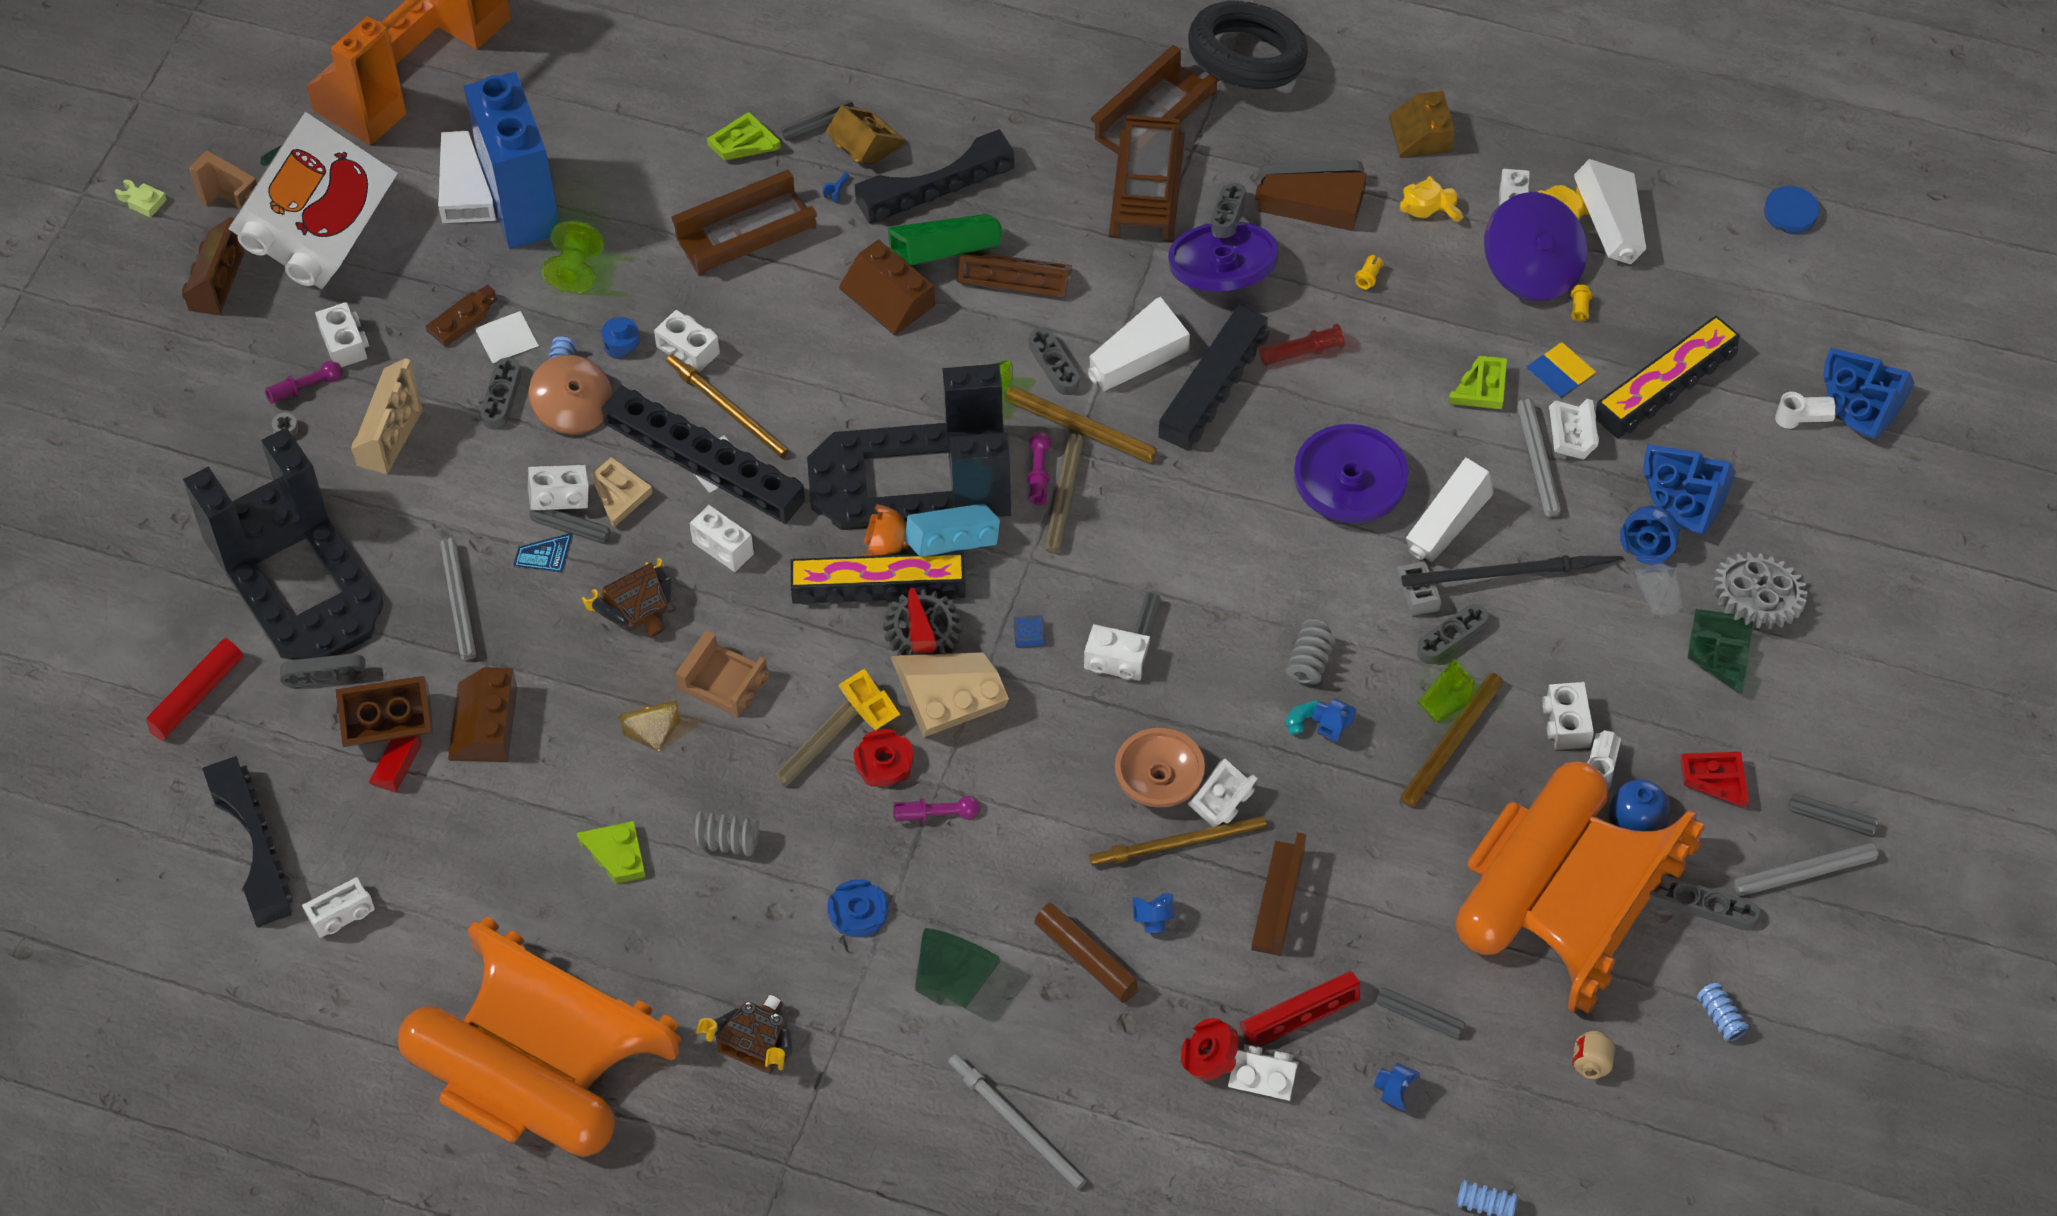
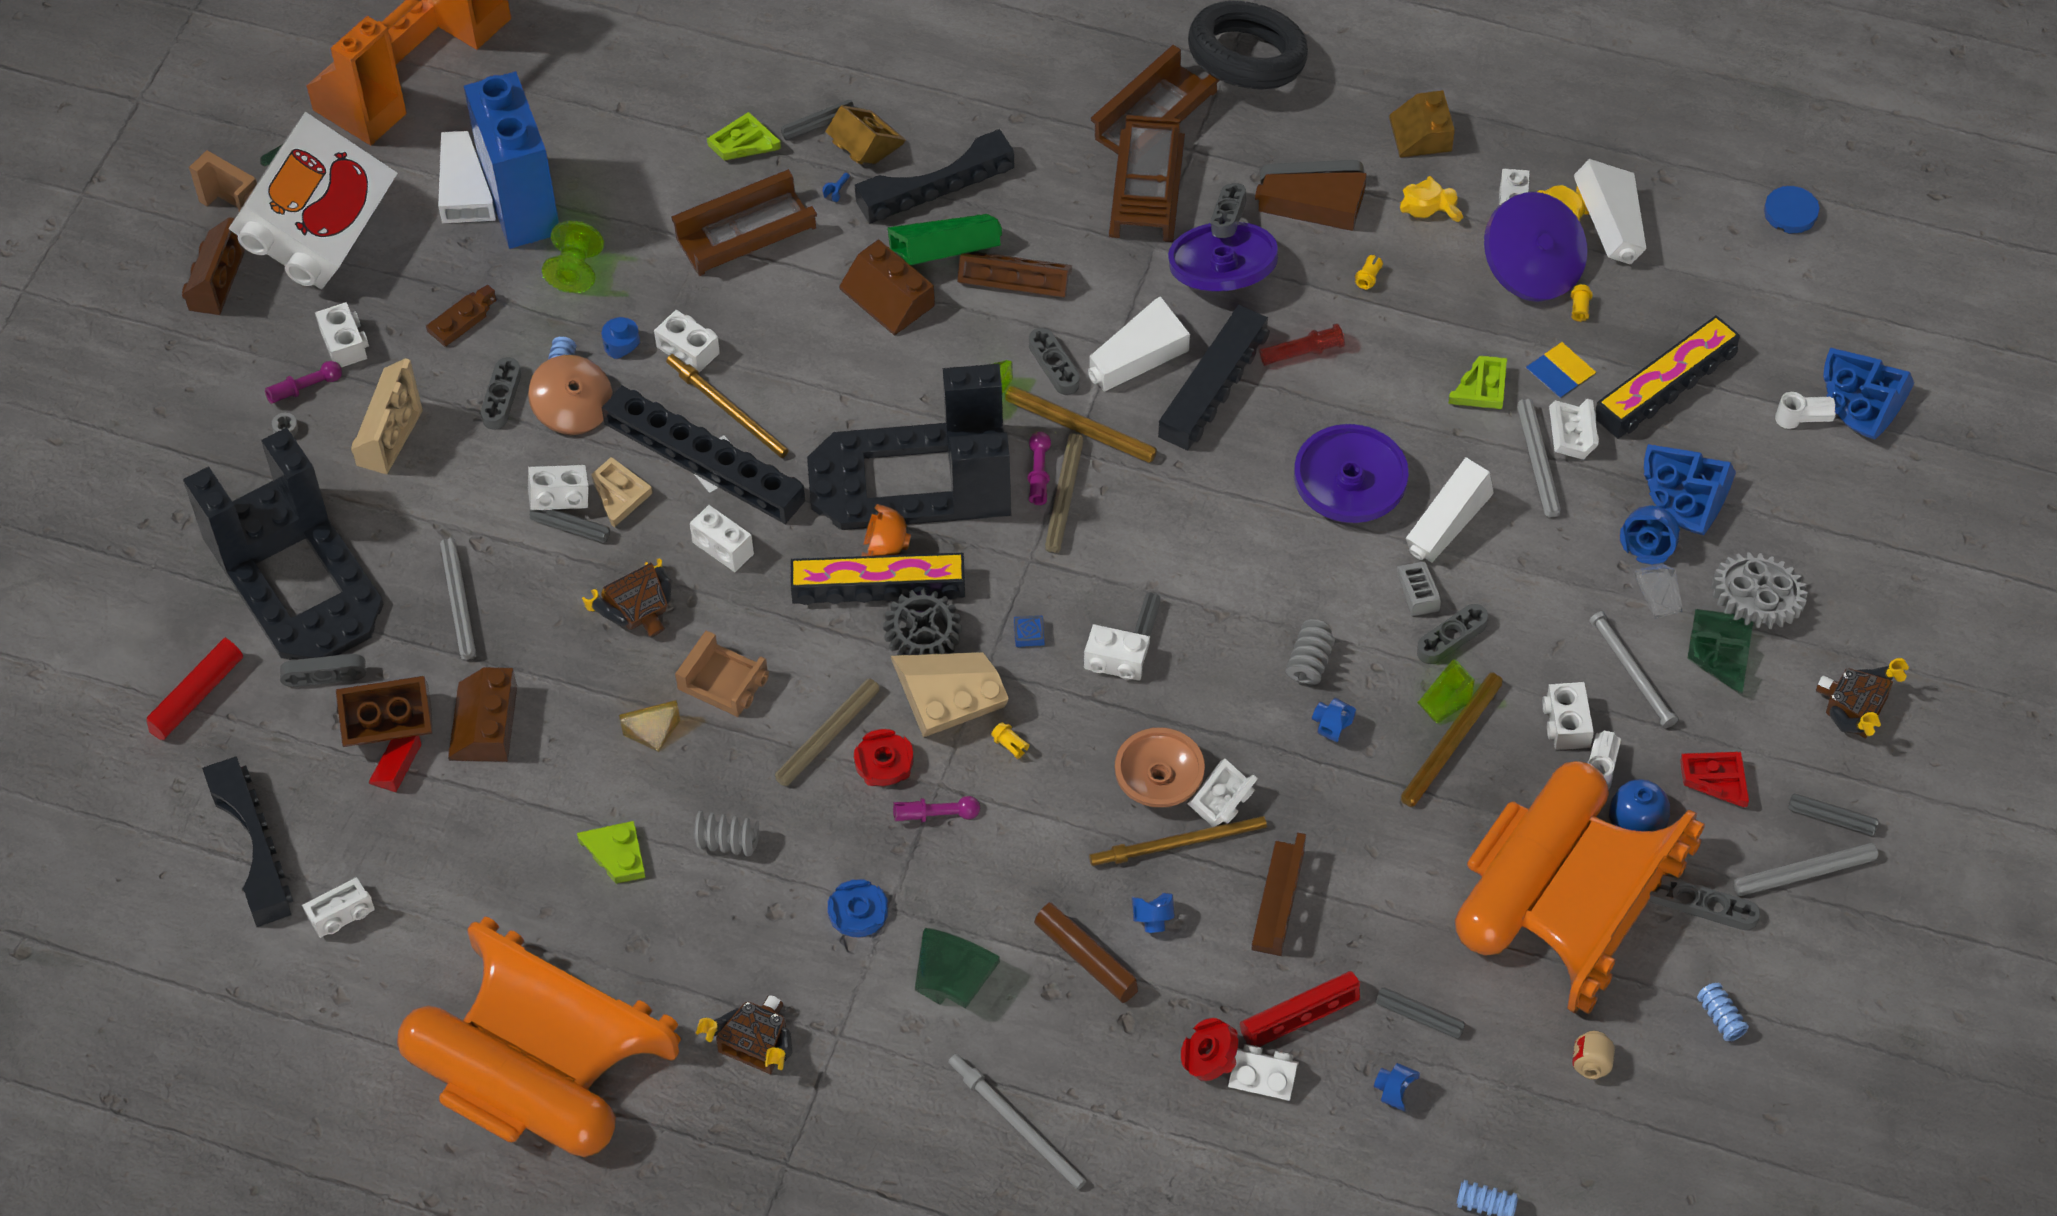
(142, 199): yellowish green plate -> none
(506, 337): white sticker -> none
(545, 554): dark blue sticker -> none
(868, 701): yellow slope -> none
(921, 634): red slope -> none
(952, 530): medium azure brick -> none
(1010, 740): none -> yellow pin
(1297, 715): teal arm -> none
(1555, 564): black piece -> none
(1667, 719): none -> light grey bar
(1860, 696): none -> torso

